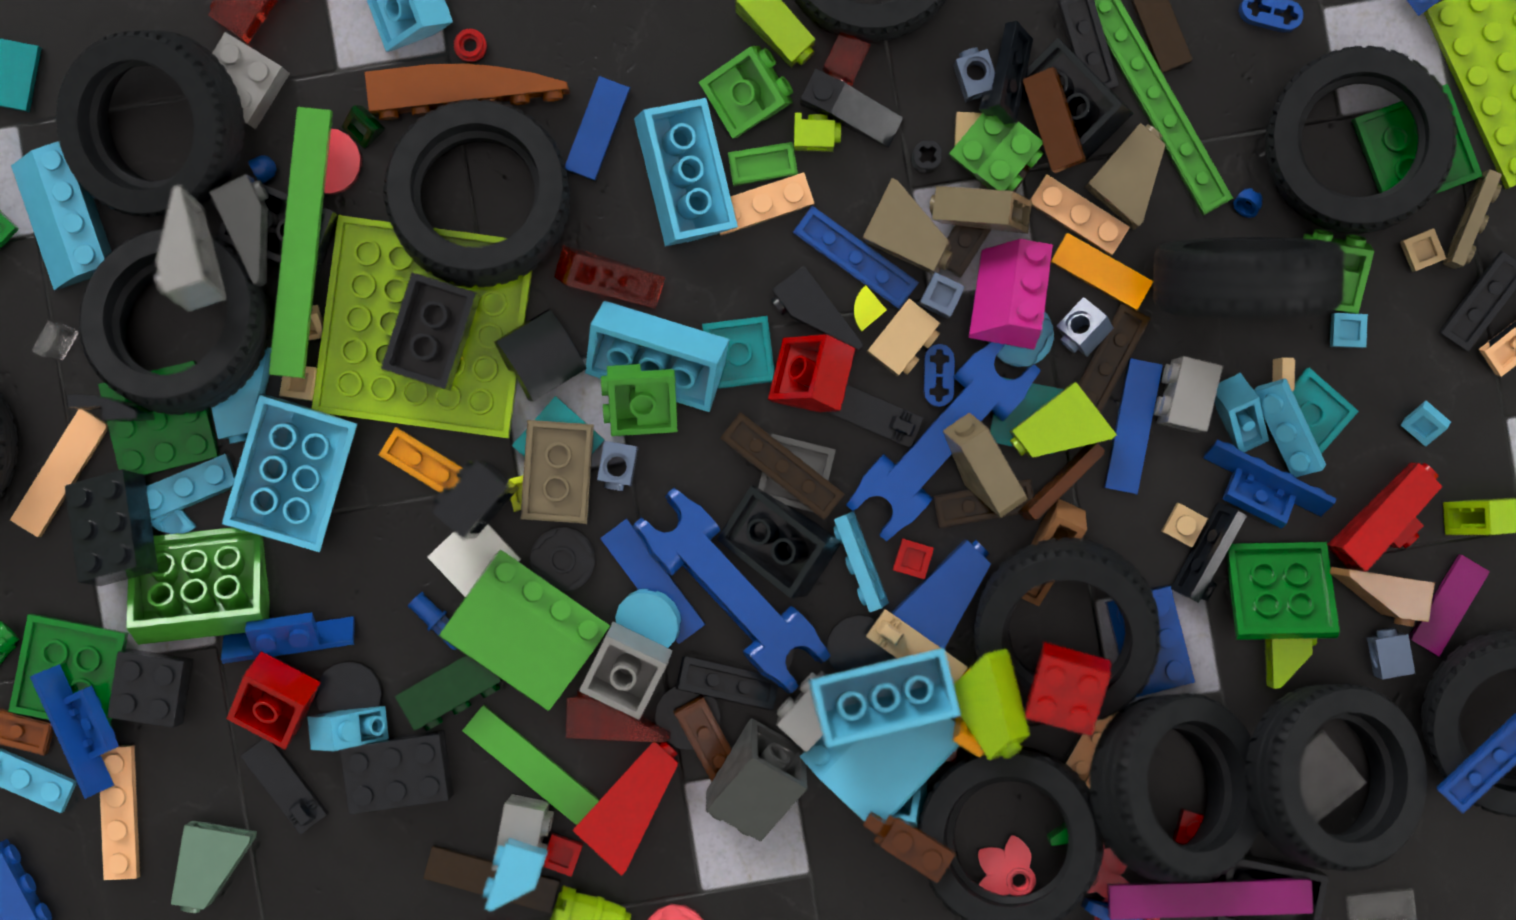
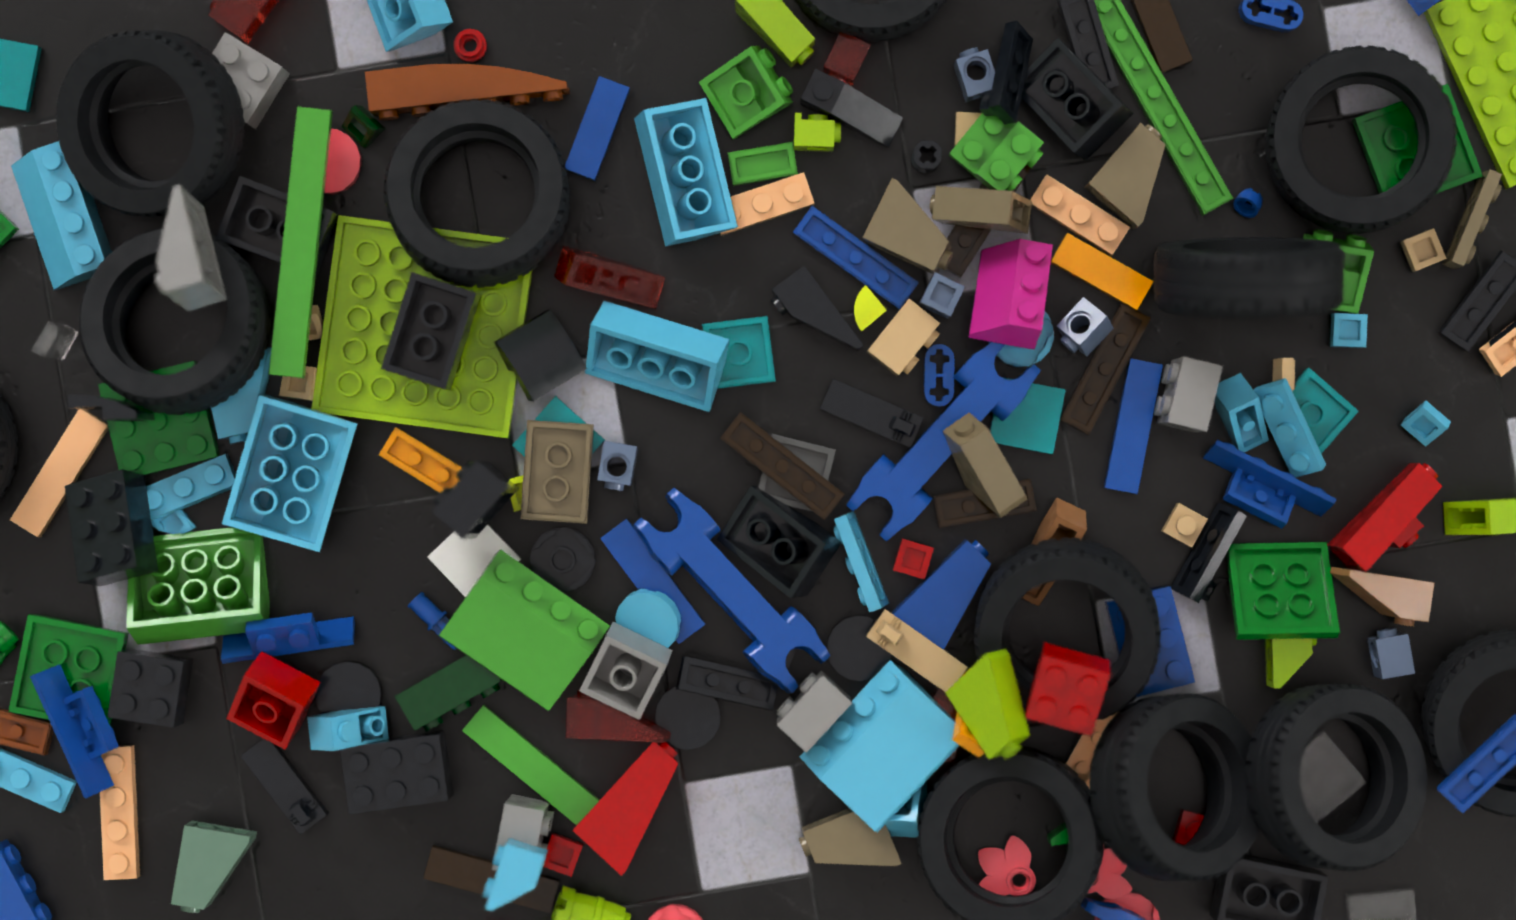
(246, 219): dark grey slope -> none
(263, 168): blue hinge -> none
(639, 400): bright green plate -> none
(704, 735): reddish brown tile -> none
(757, 781): dark grey slope -> none
(812, 373): red slope -> none
(848, 840): none -> dark tan slope
(884, 697): medium azure slope -> none
(910, 845): reddish brown hinge -> none
(1054, 120): reddish brown tile -> none
(1061, 424): lime slope -> none
(1062, 481): reddish brown tile -> none
(1210, 898): magenta tile -> none
(1449, 604): magenta tile -> none

